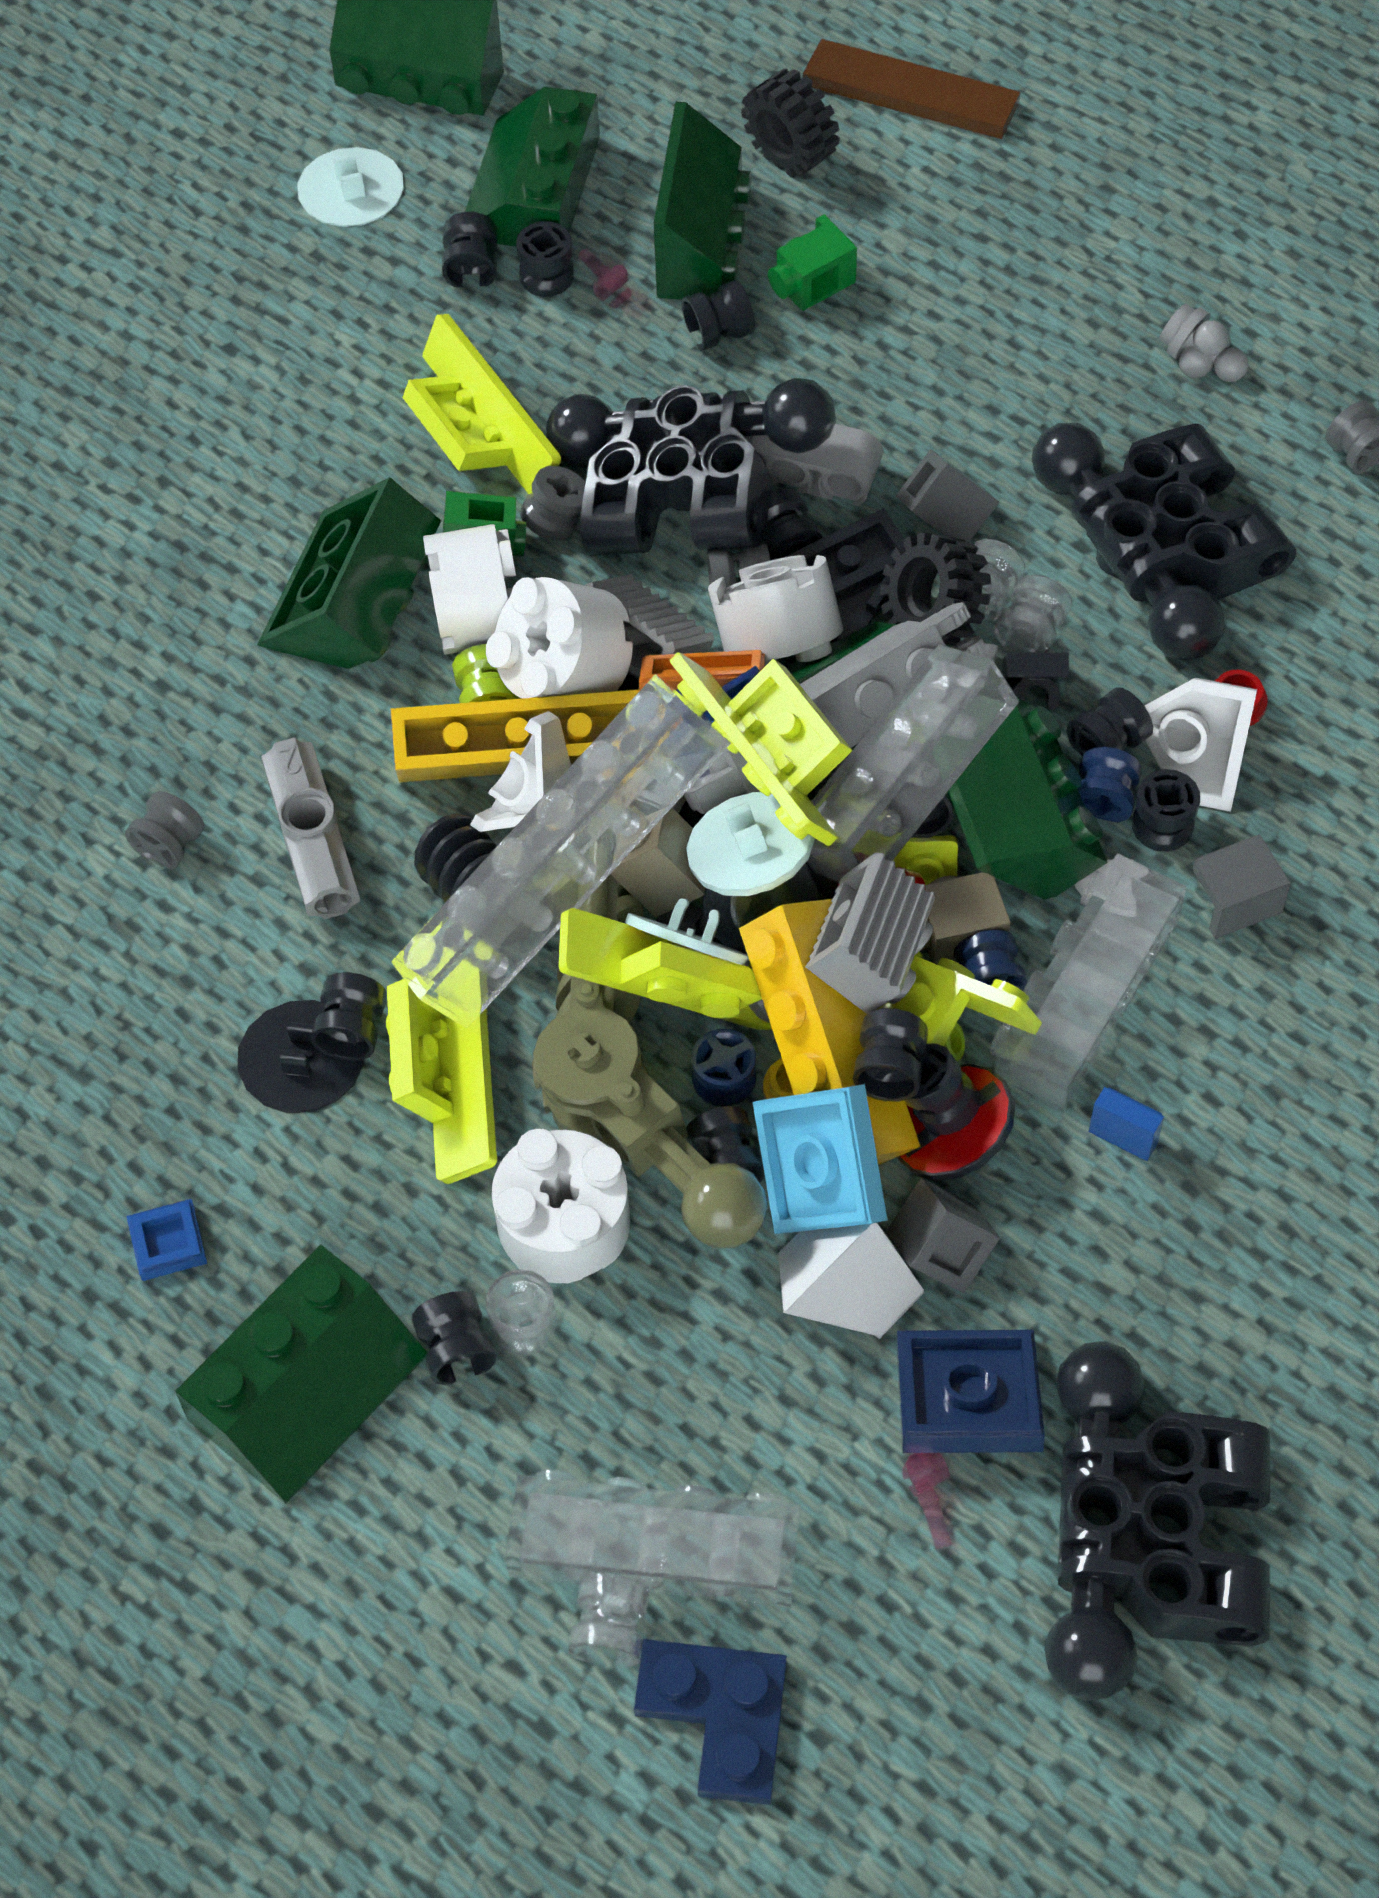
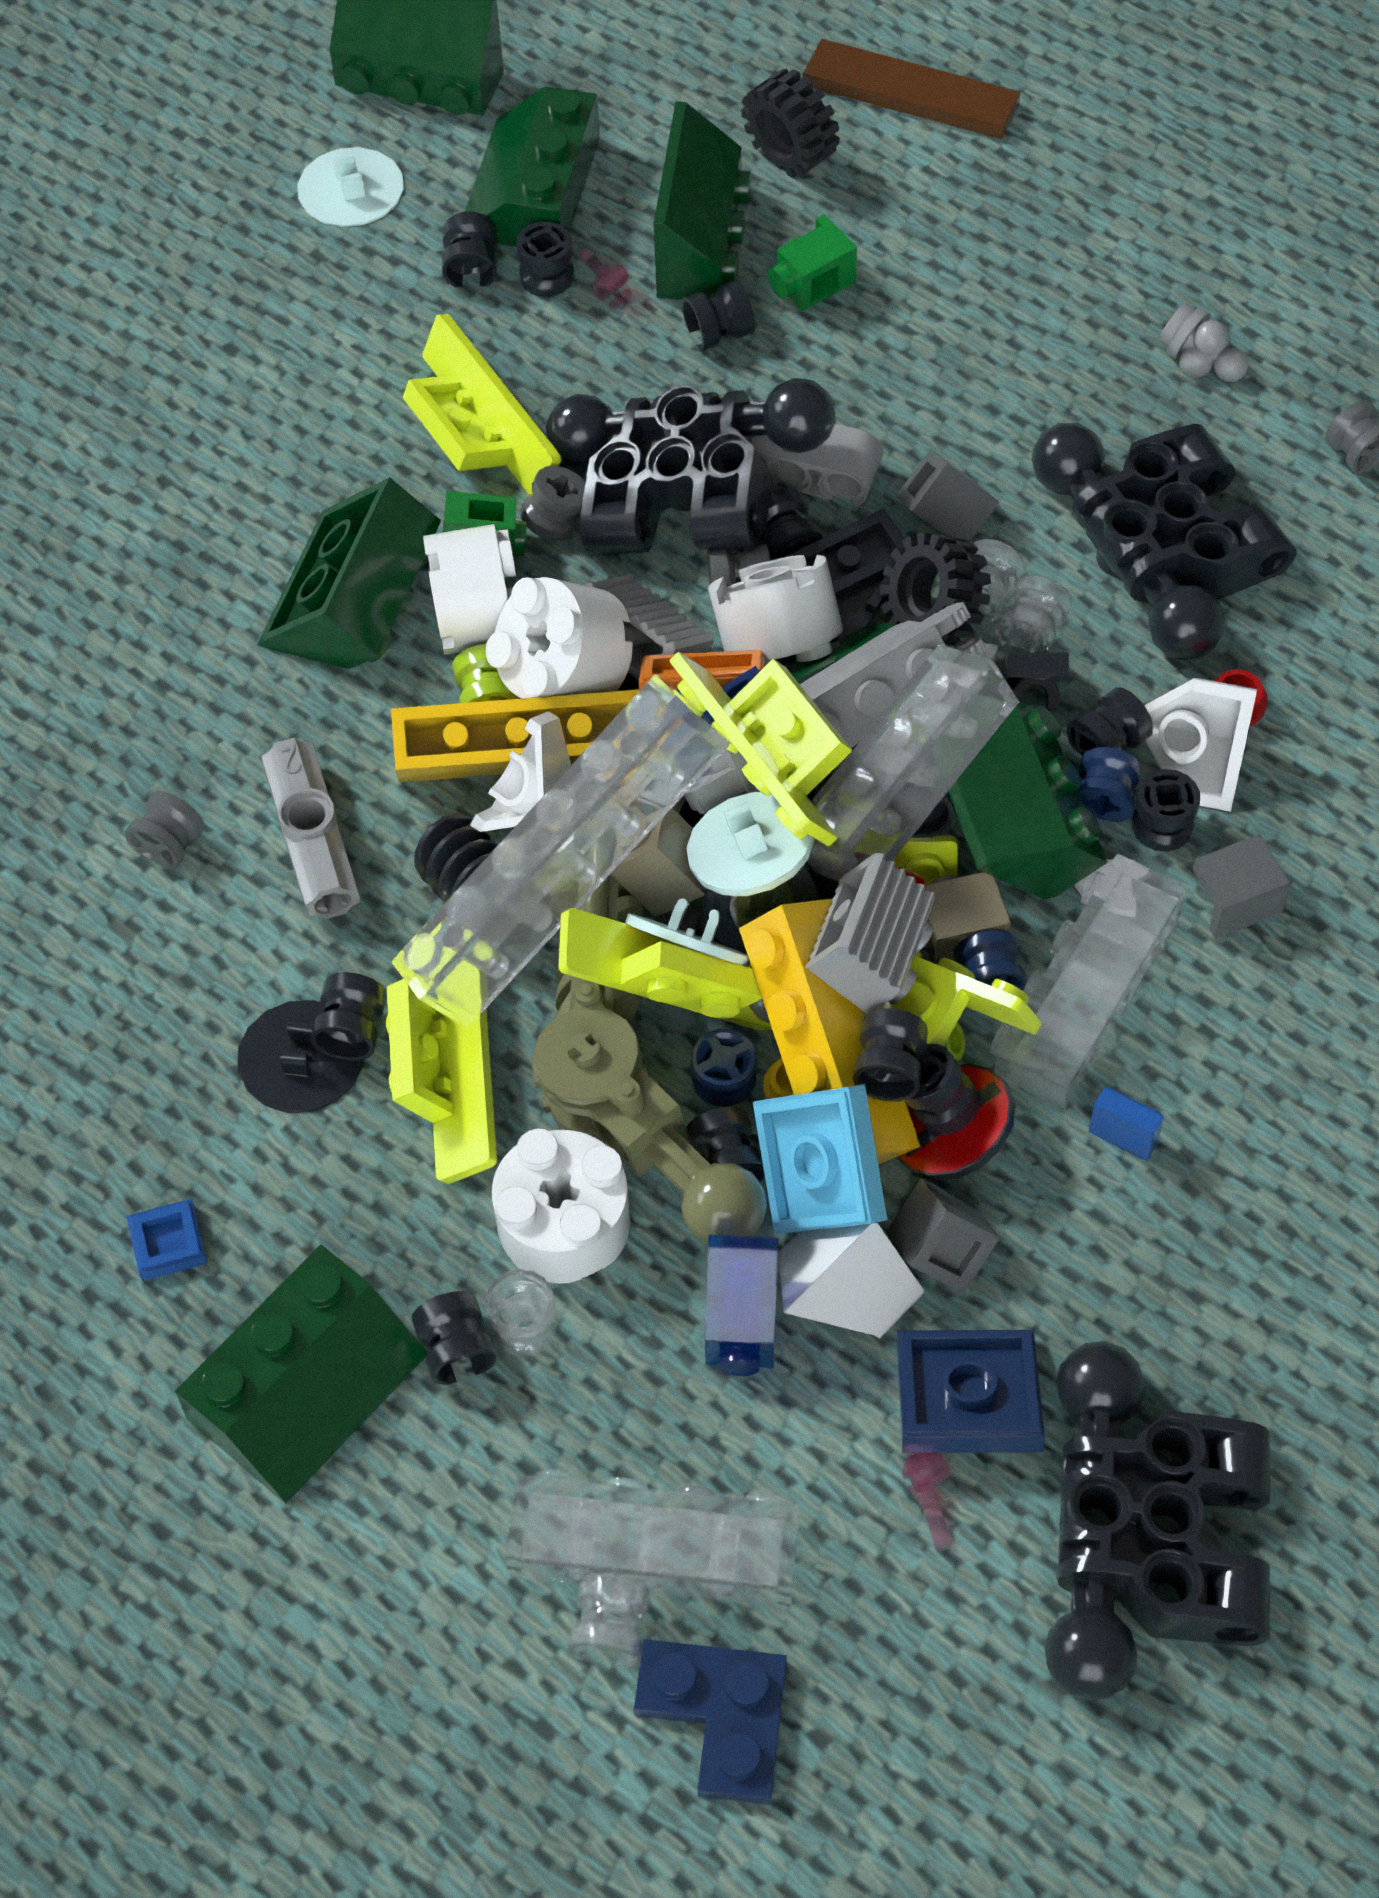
(741, 1303): none -> clear blue slope

